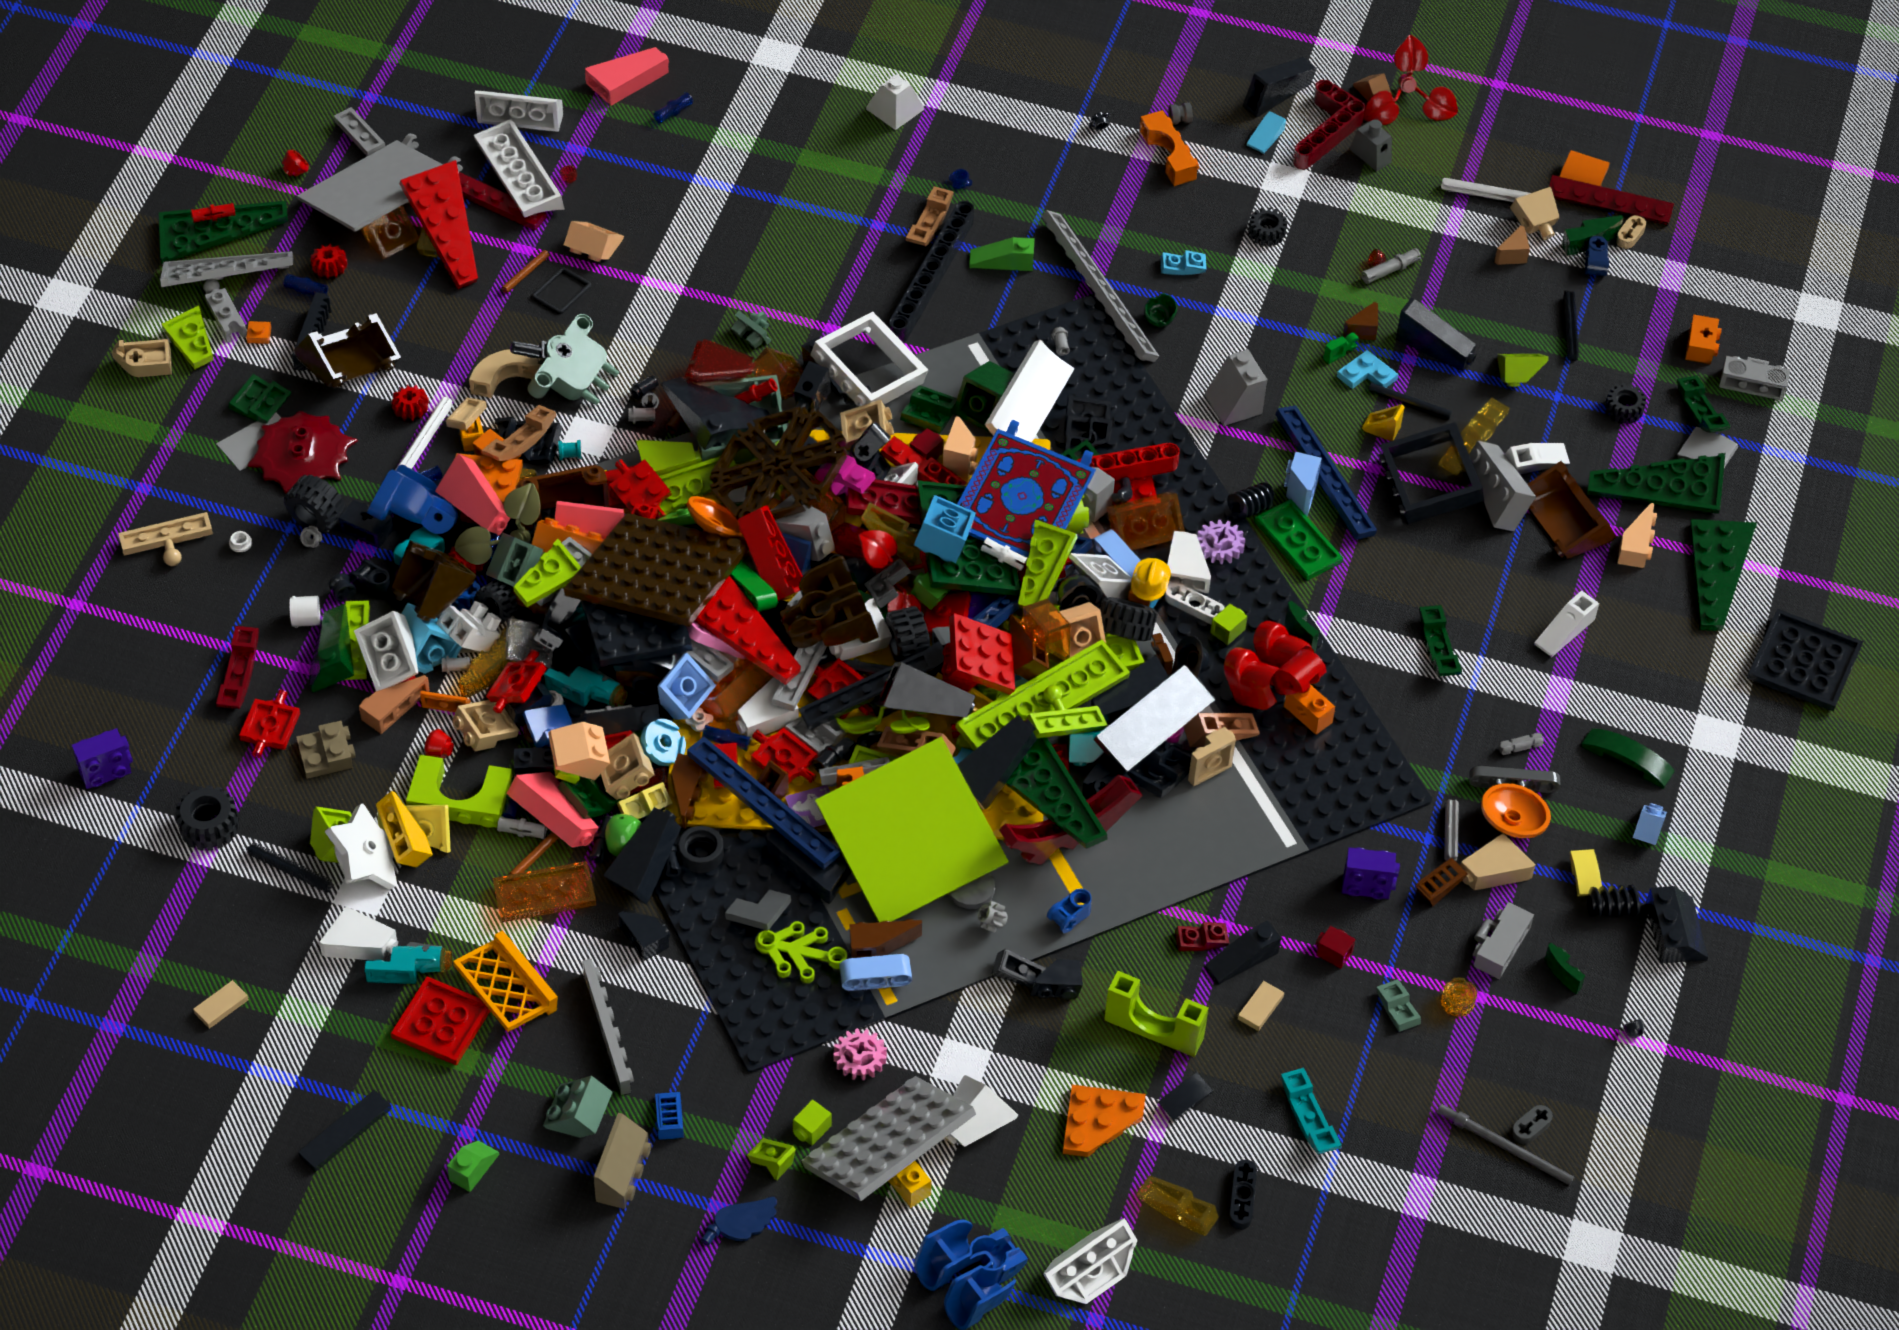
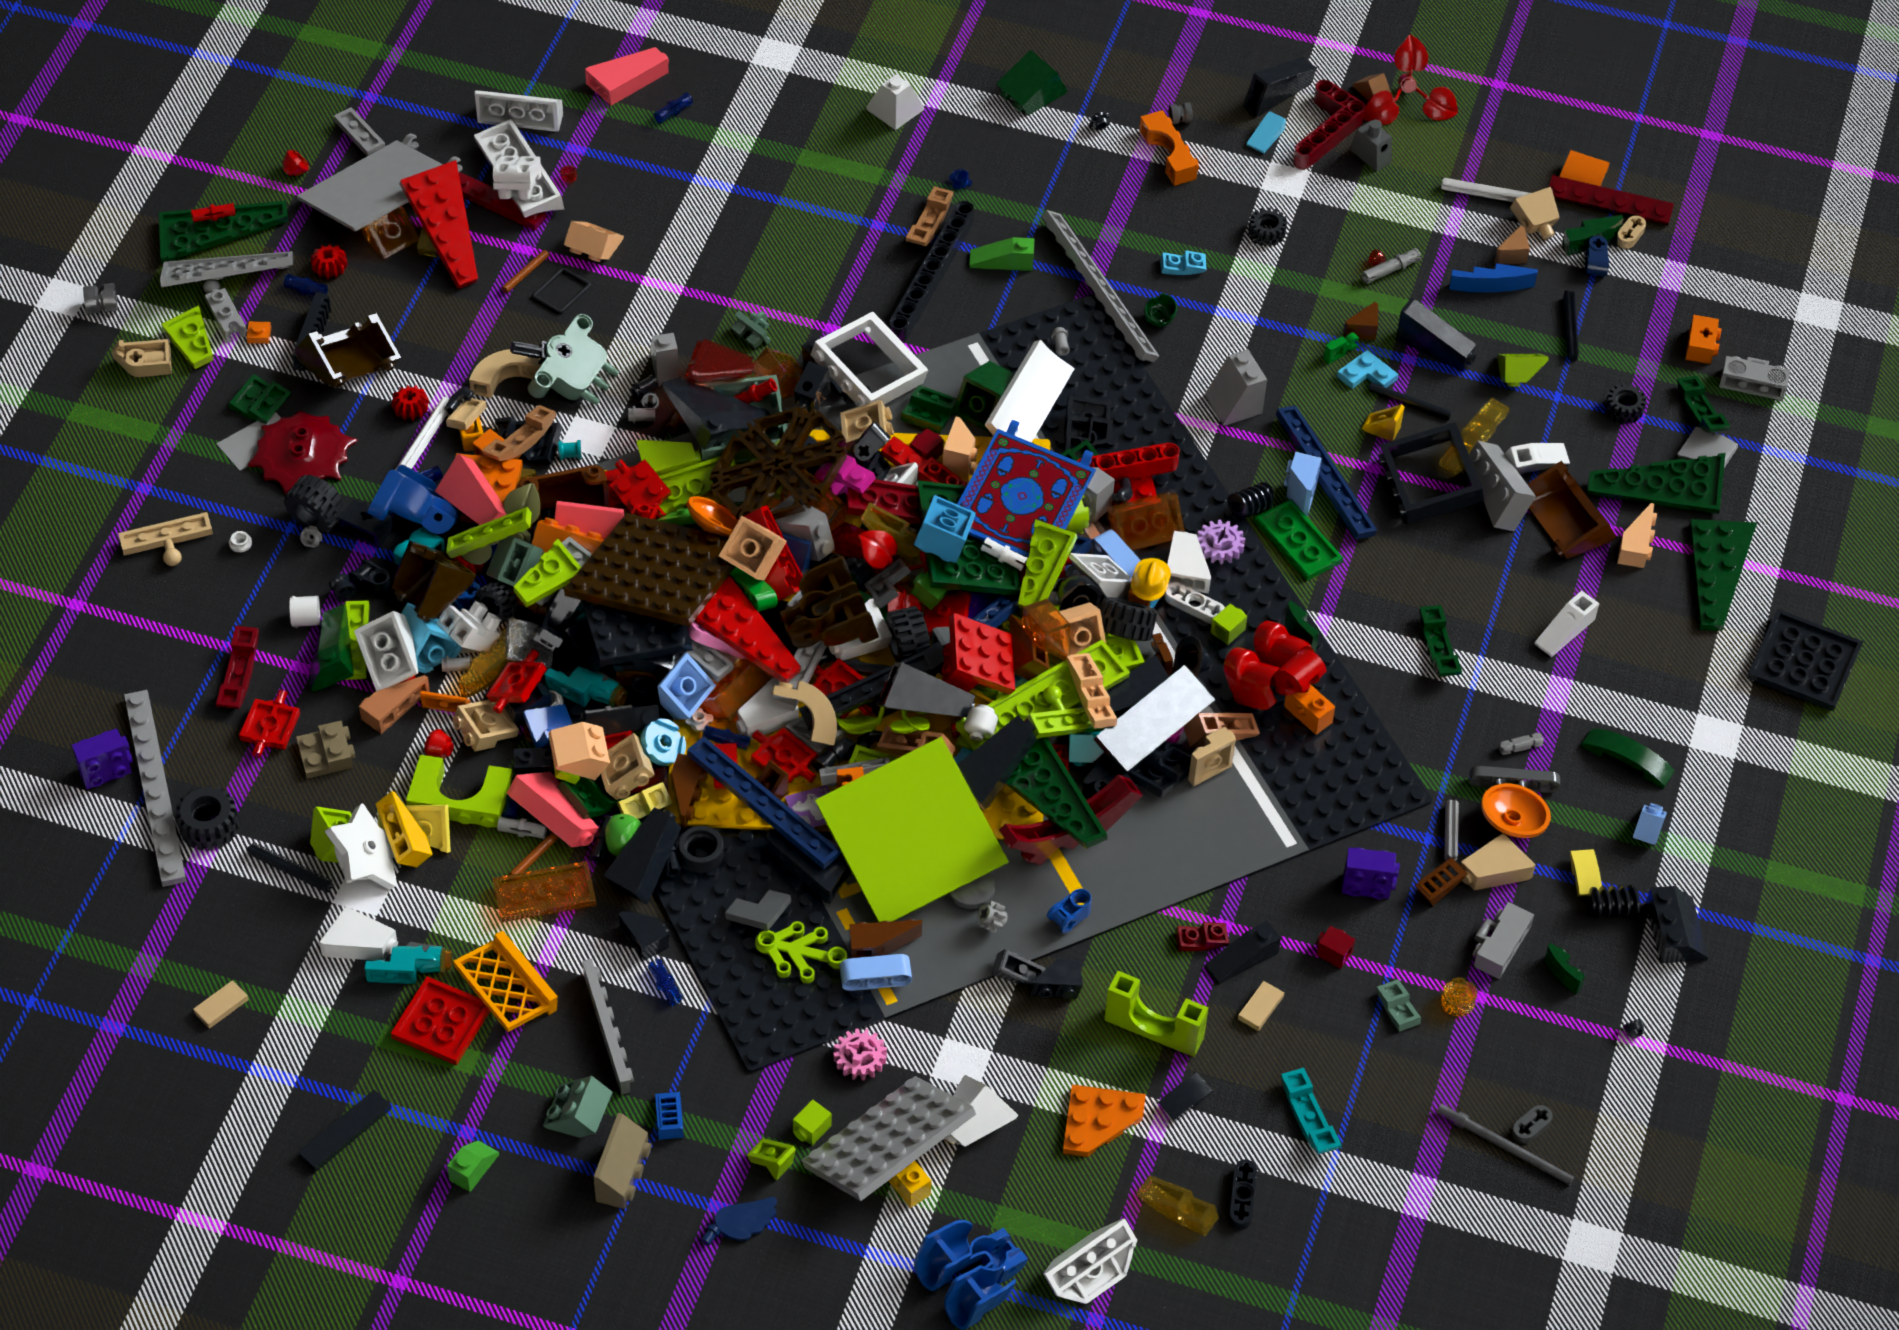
(100, 298): none -> flat silver wheel
(155, 788): none -> light grey plate
(457, 397): none -> black arm
(489, 532): none -> lime plate
(516, 174): none -> white hips
(664, 357): none -> light grey slope
(665, 982): none -> clear blue pin
(752, 548): none -> light nougat slope
(823, 715): none -> tan arch
(981, 722): none -> white head
(1031, 84): none -> dark green slope
(1091, 690): none -> light nougat slope
(1493, 280): none -> blue slope

